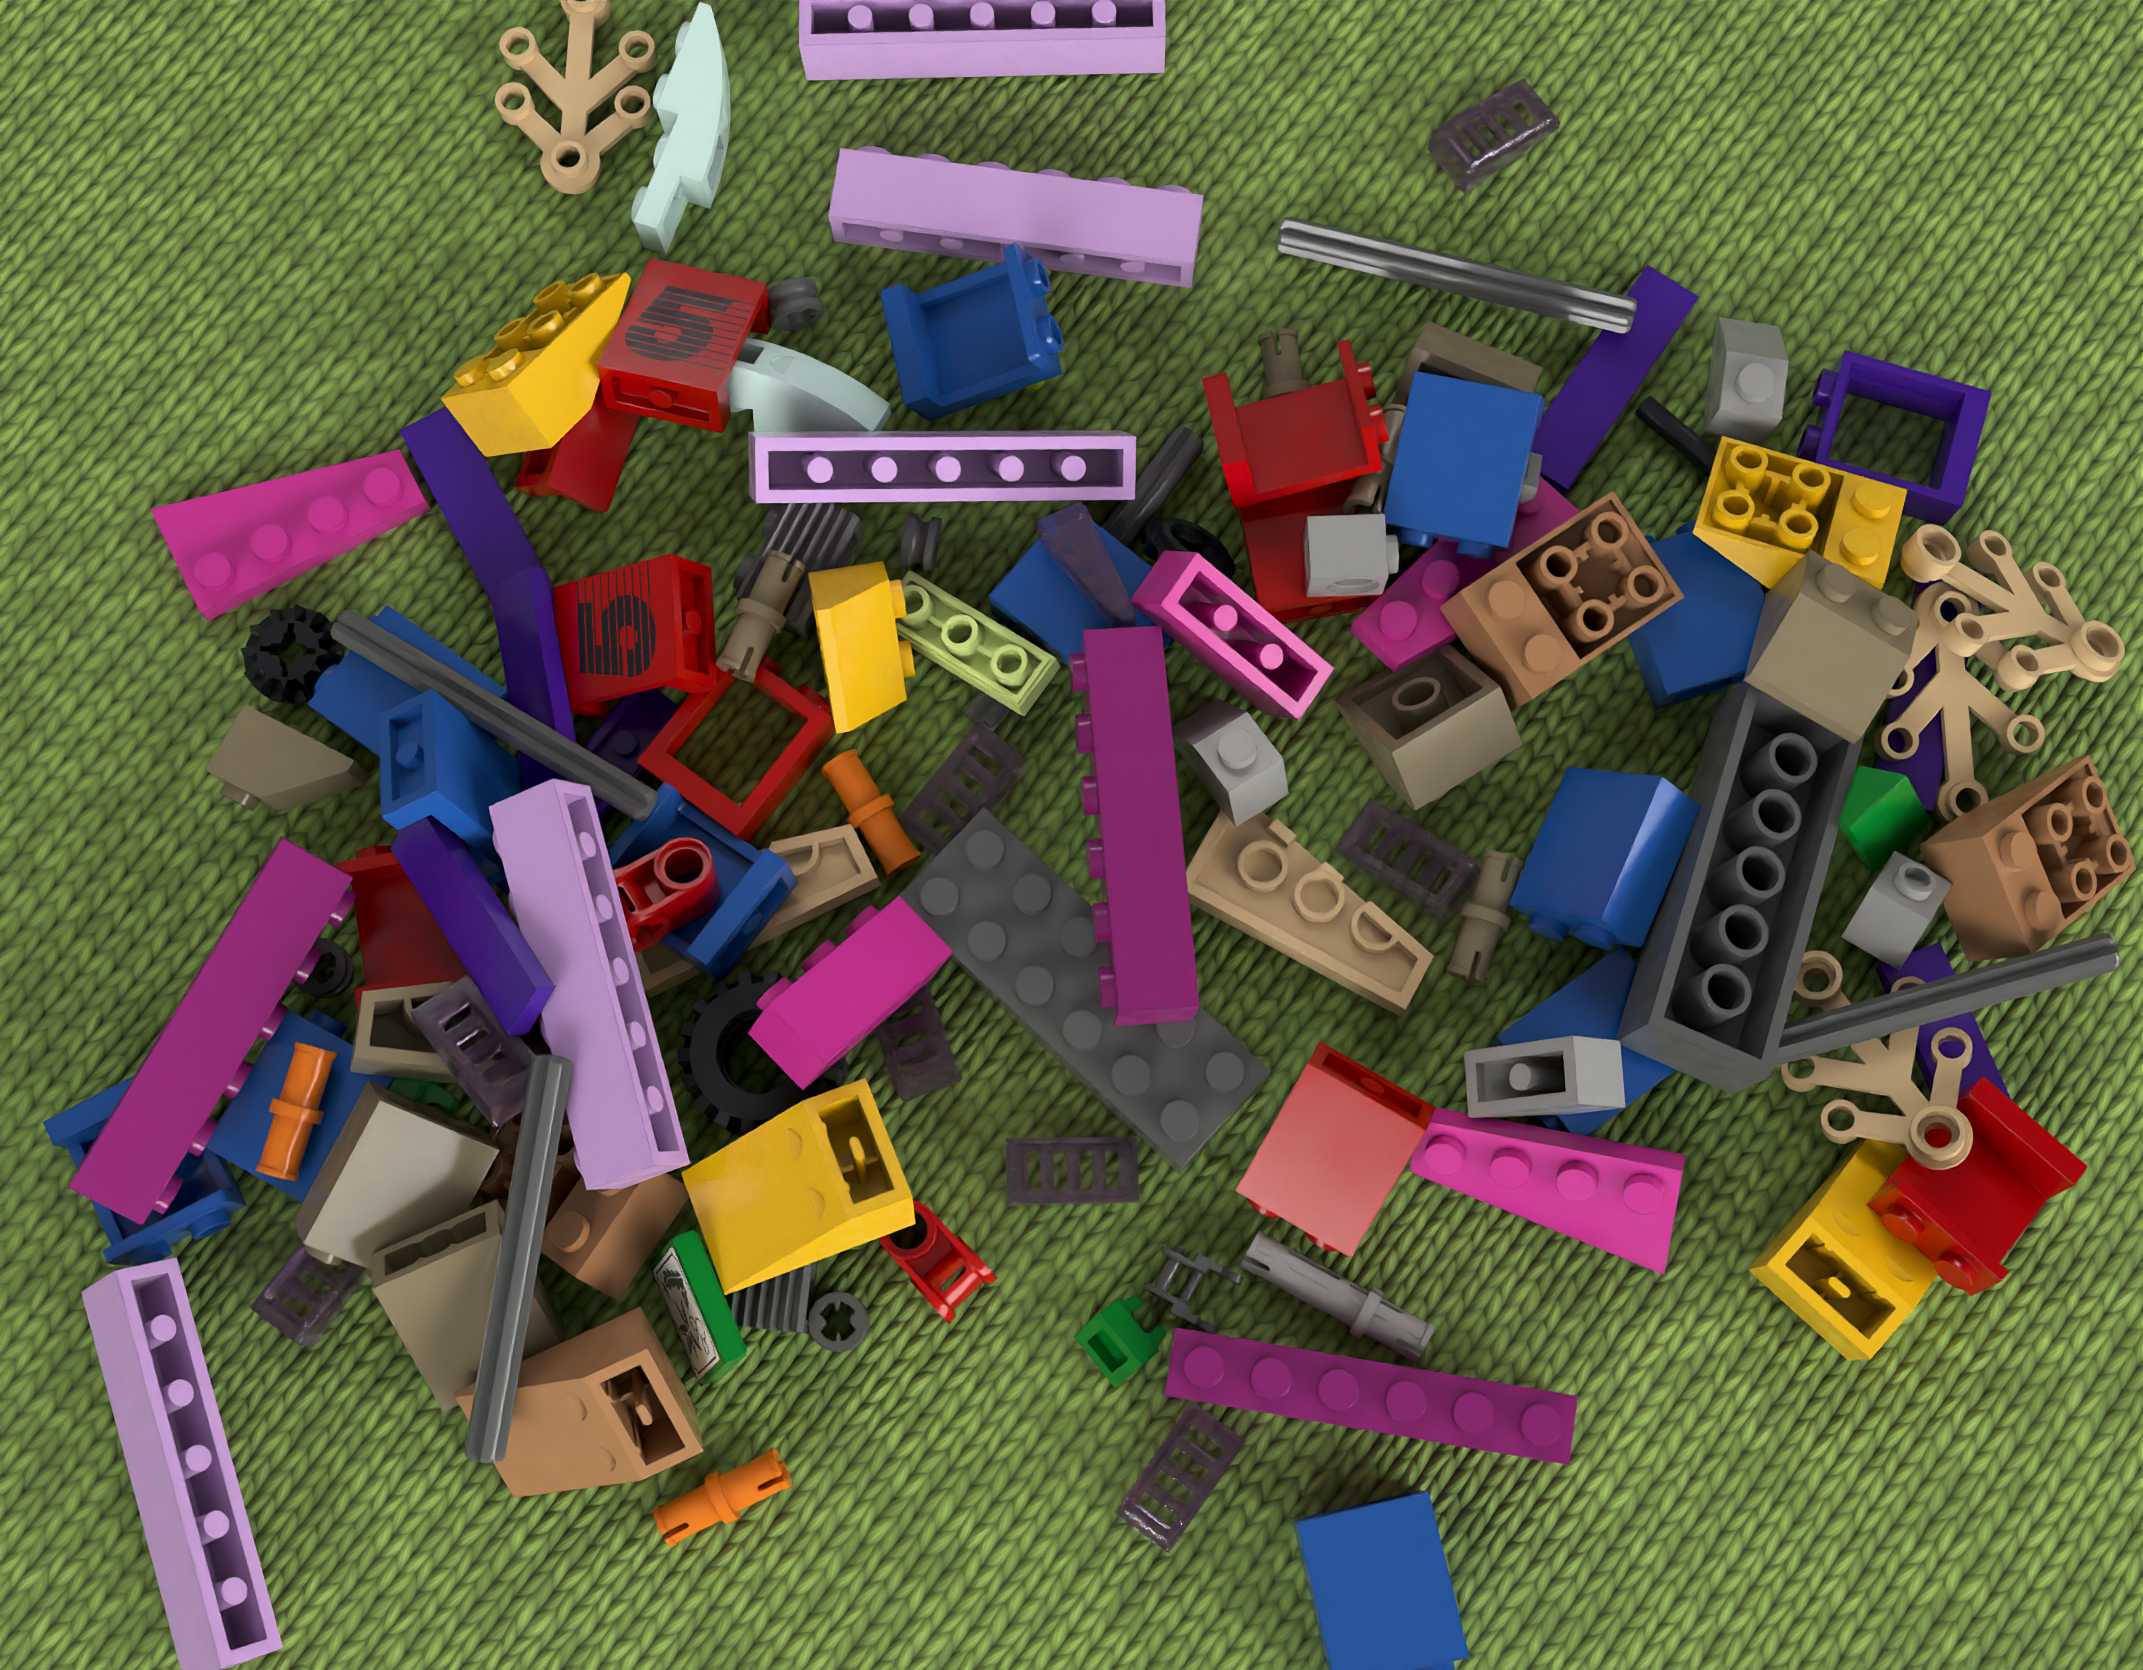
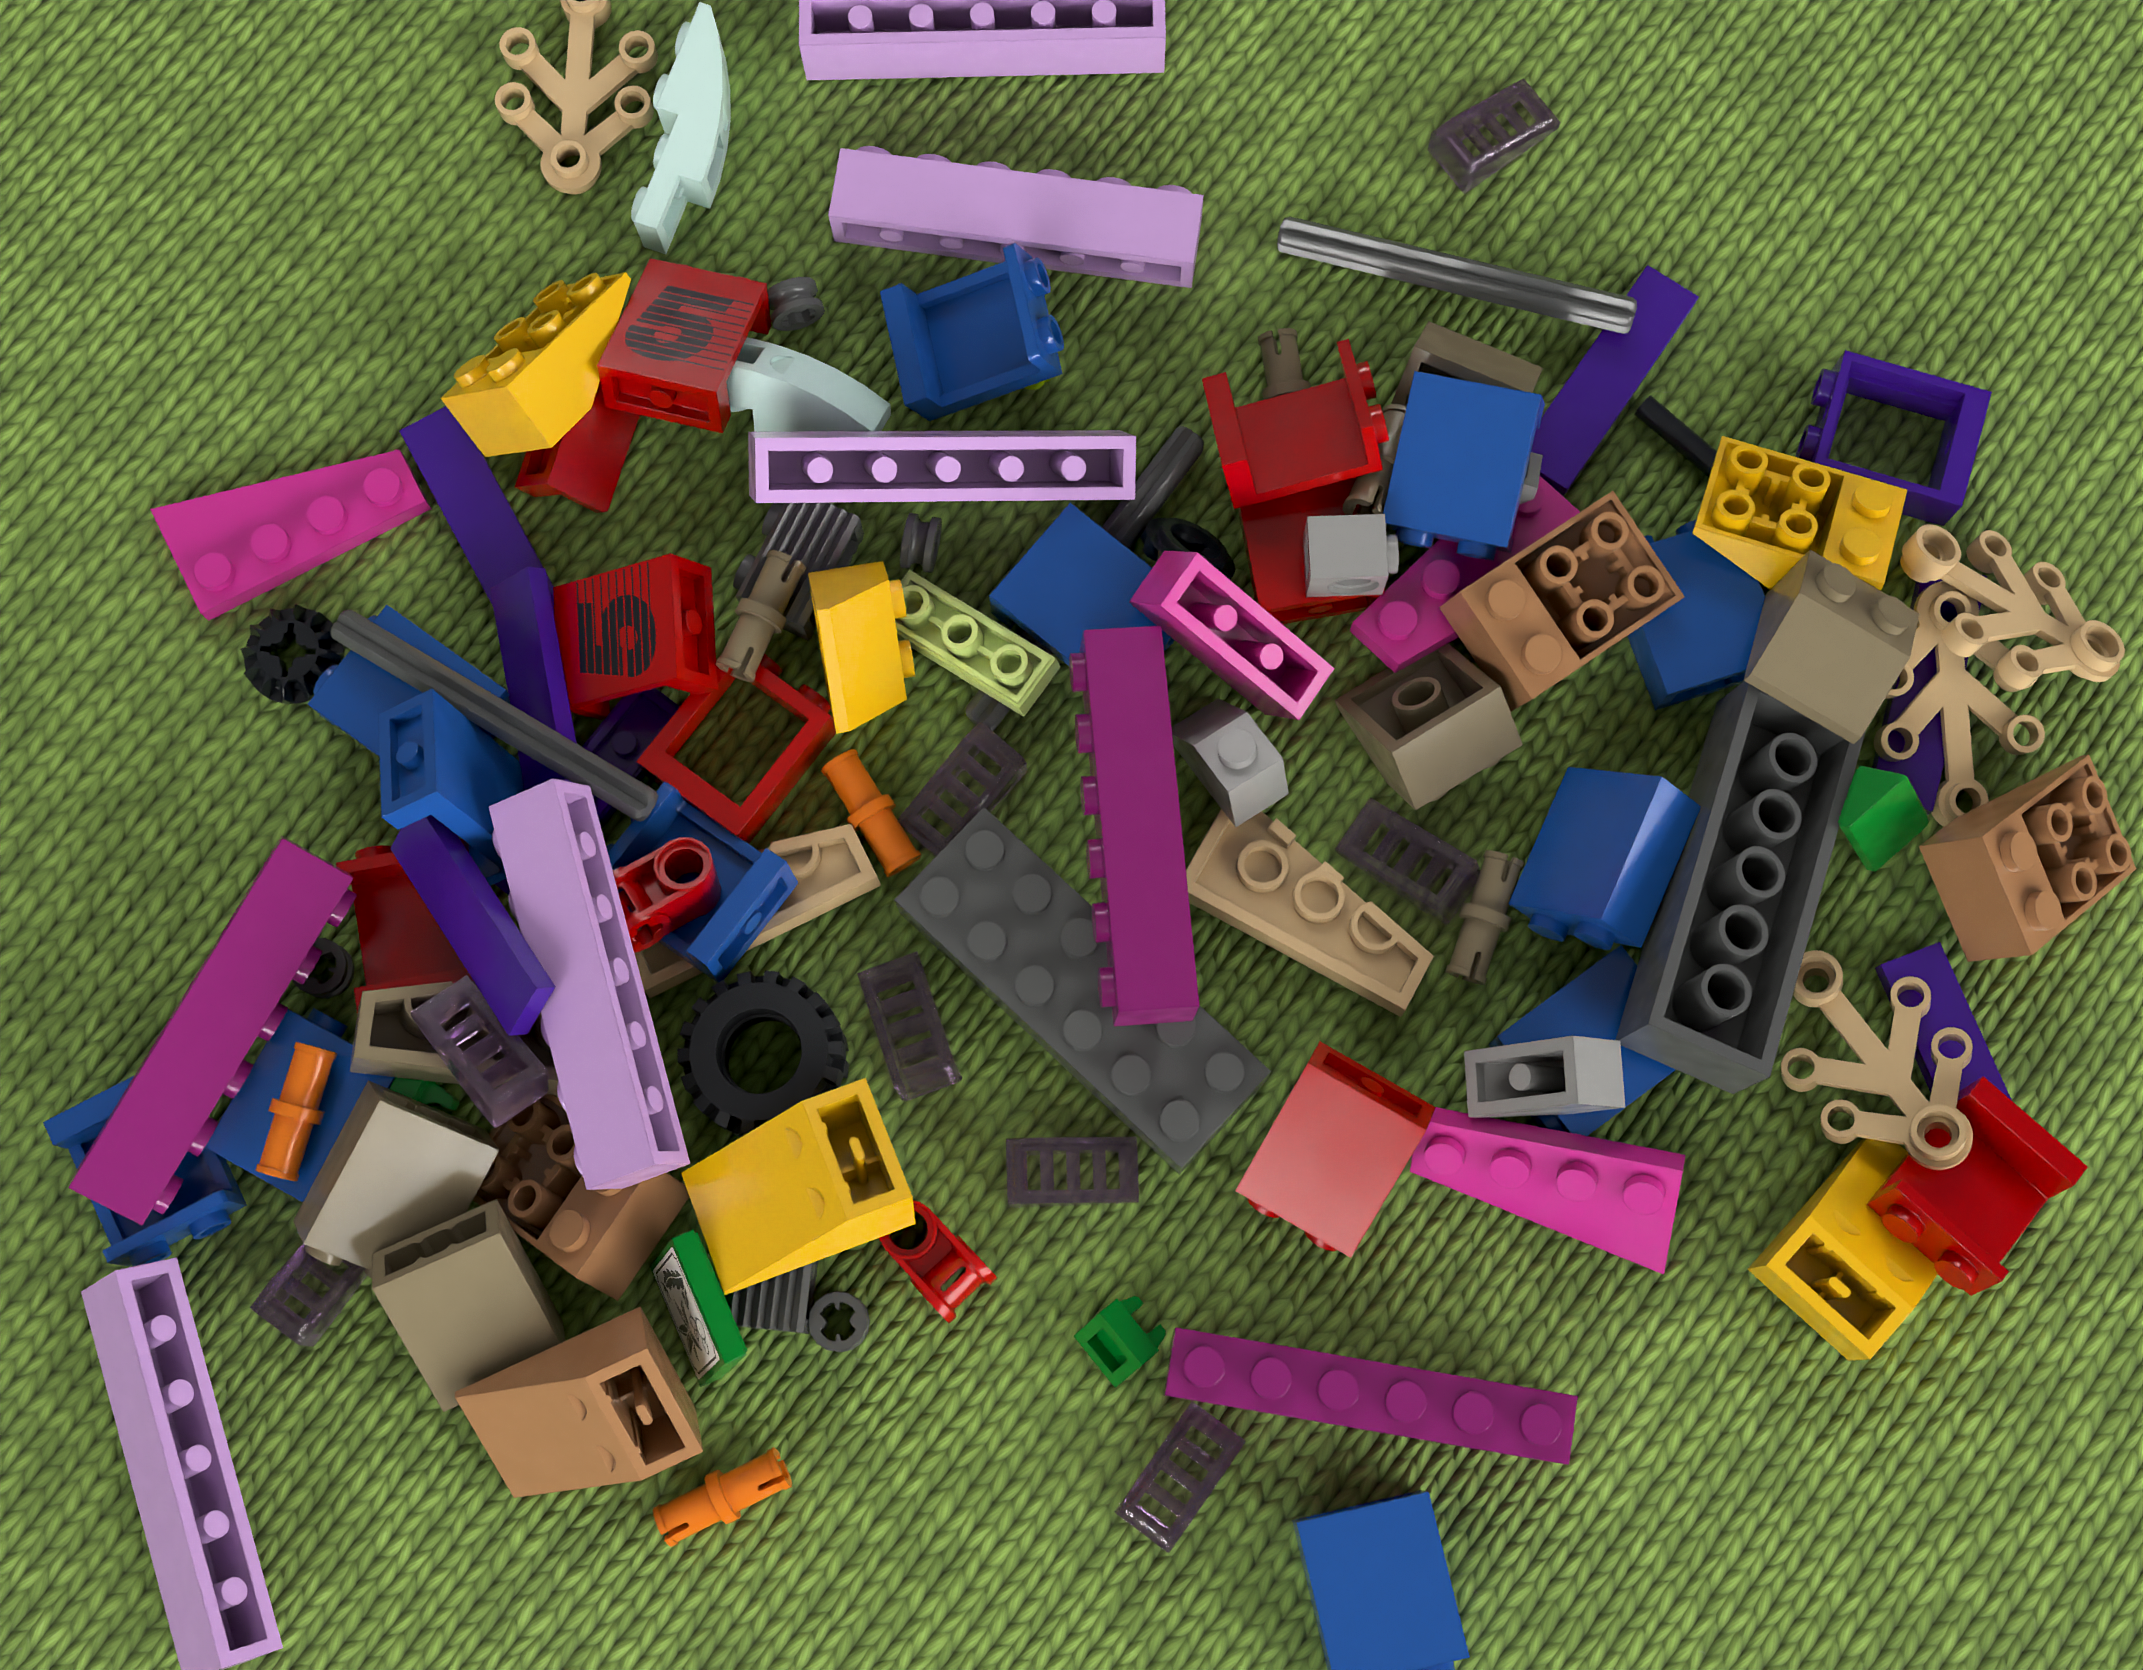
(279, 765): dark tan slope -> none
(518, 1258): dark grey axle -> none
(847, 990): dark pink brick -> none
(1080, 552): clear purple slope -> none
(1200, 1267): dark grey piece -> none
(1333, 1294): light grey pin -> none
(1745, 381): light grey slope -> none
(1897, 910): light grey brick -> none
(1947, 997): dark grey axle -> none

